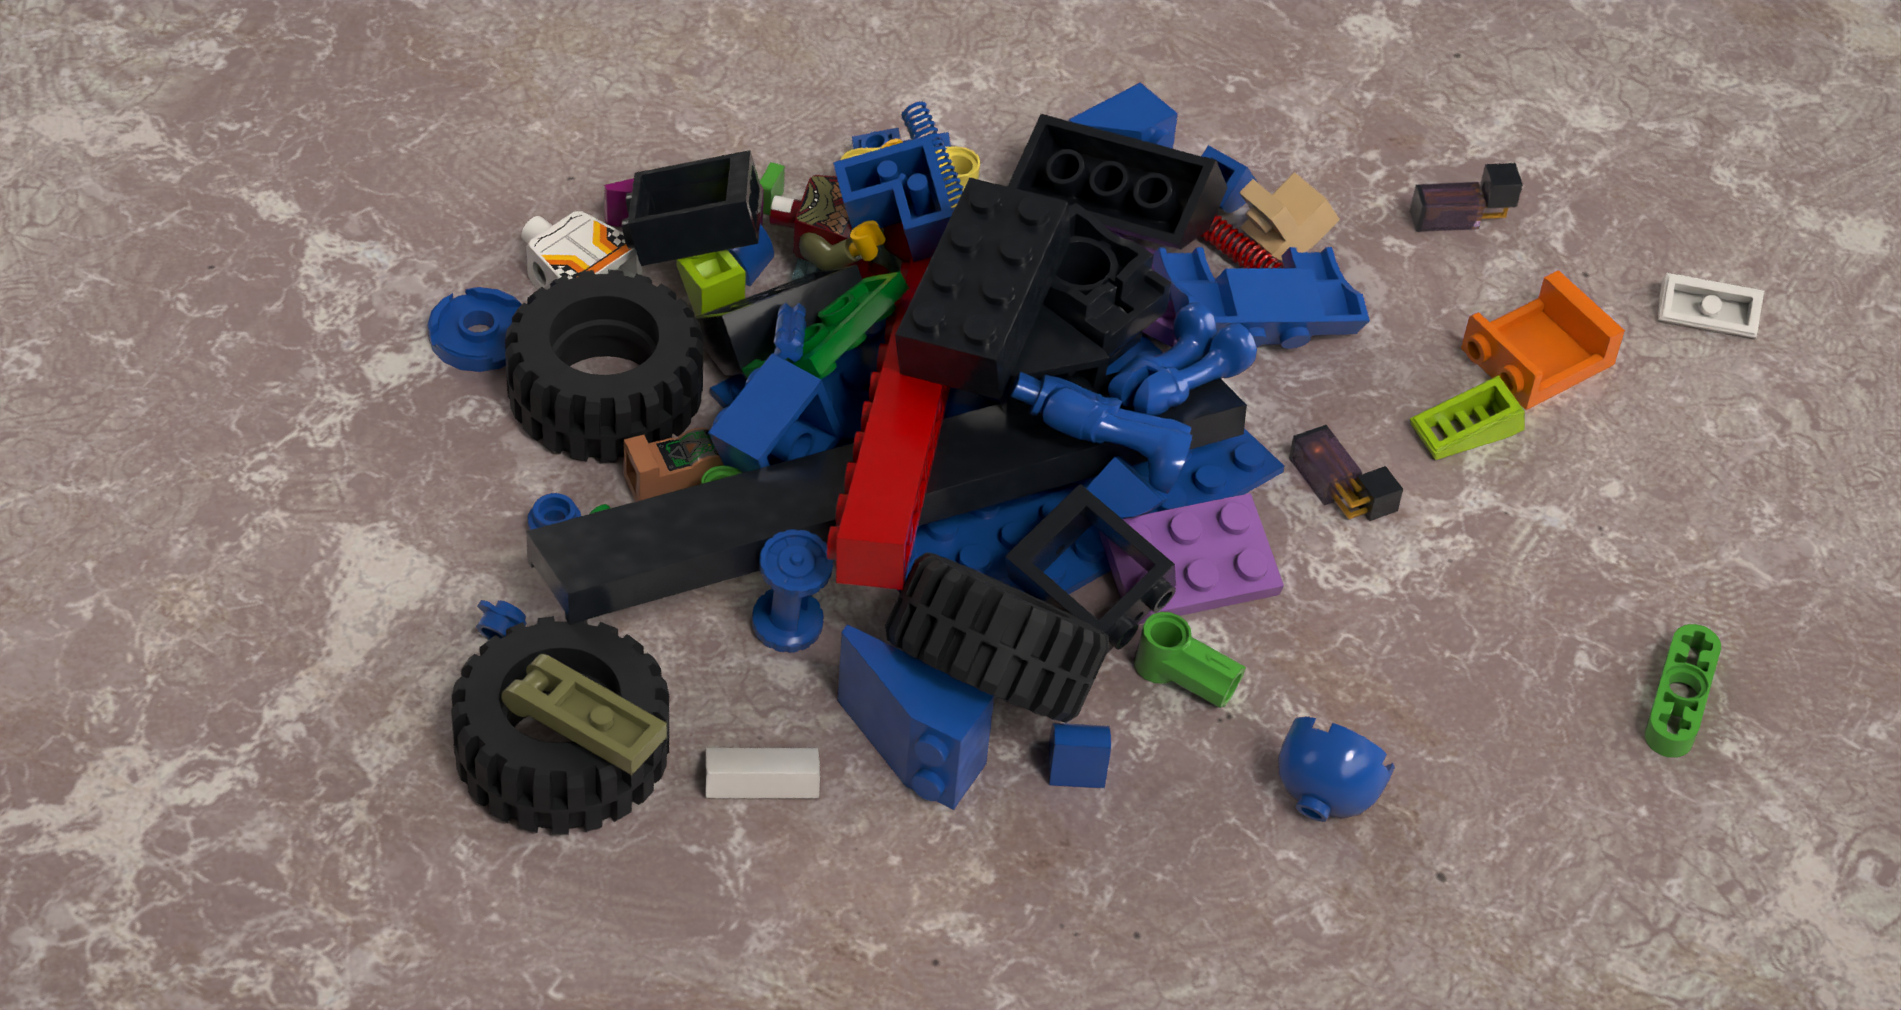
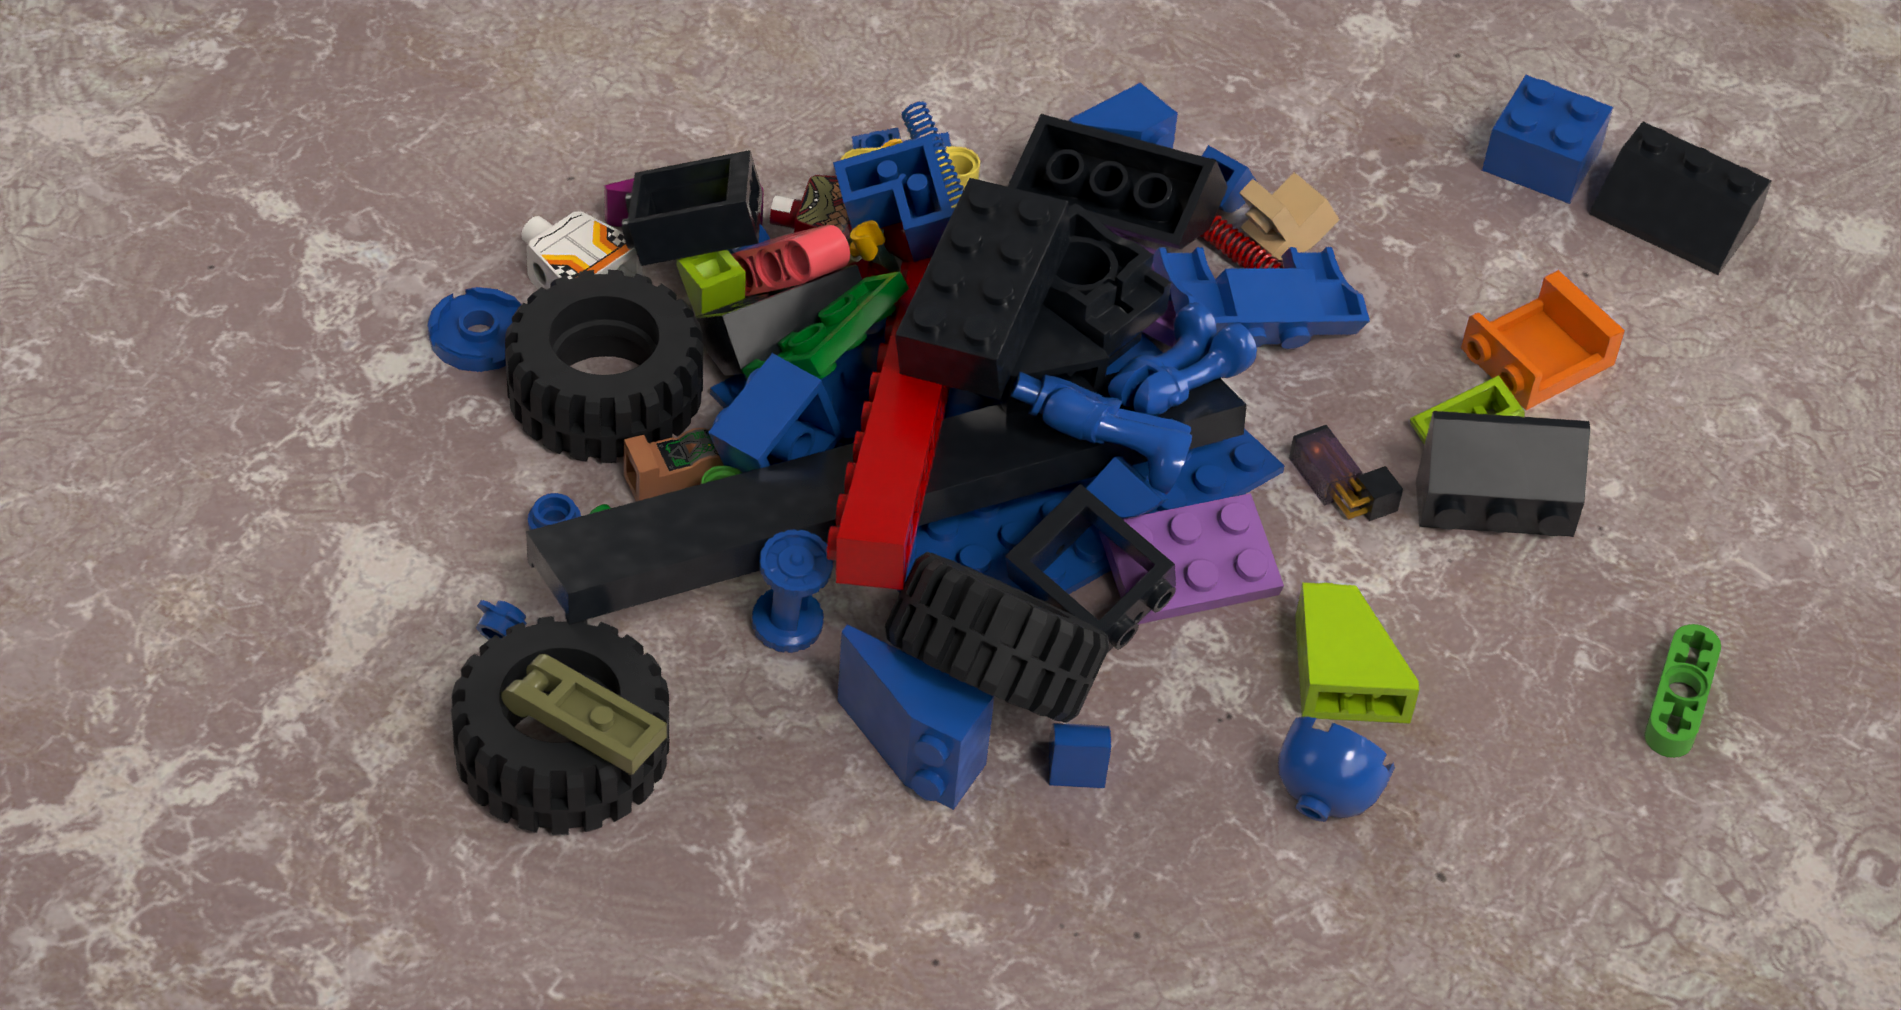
(762, 773): white slope -> none
(772, 184): bright green piece -> none
(790, 332): blue axle -> none
(793, 259): none -> coral beam
(1172, 654): bright green piece -> none
(1349, 659): none -> lime slope
(1462, 204): piece -> none
(1503, 473): none -> black slope
(1547, 138): none -> blue brick
(1681, 198): none -> black slope
(1710, 305): white slope -> none

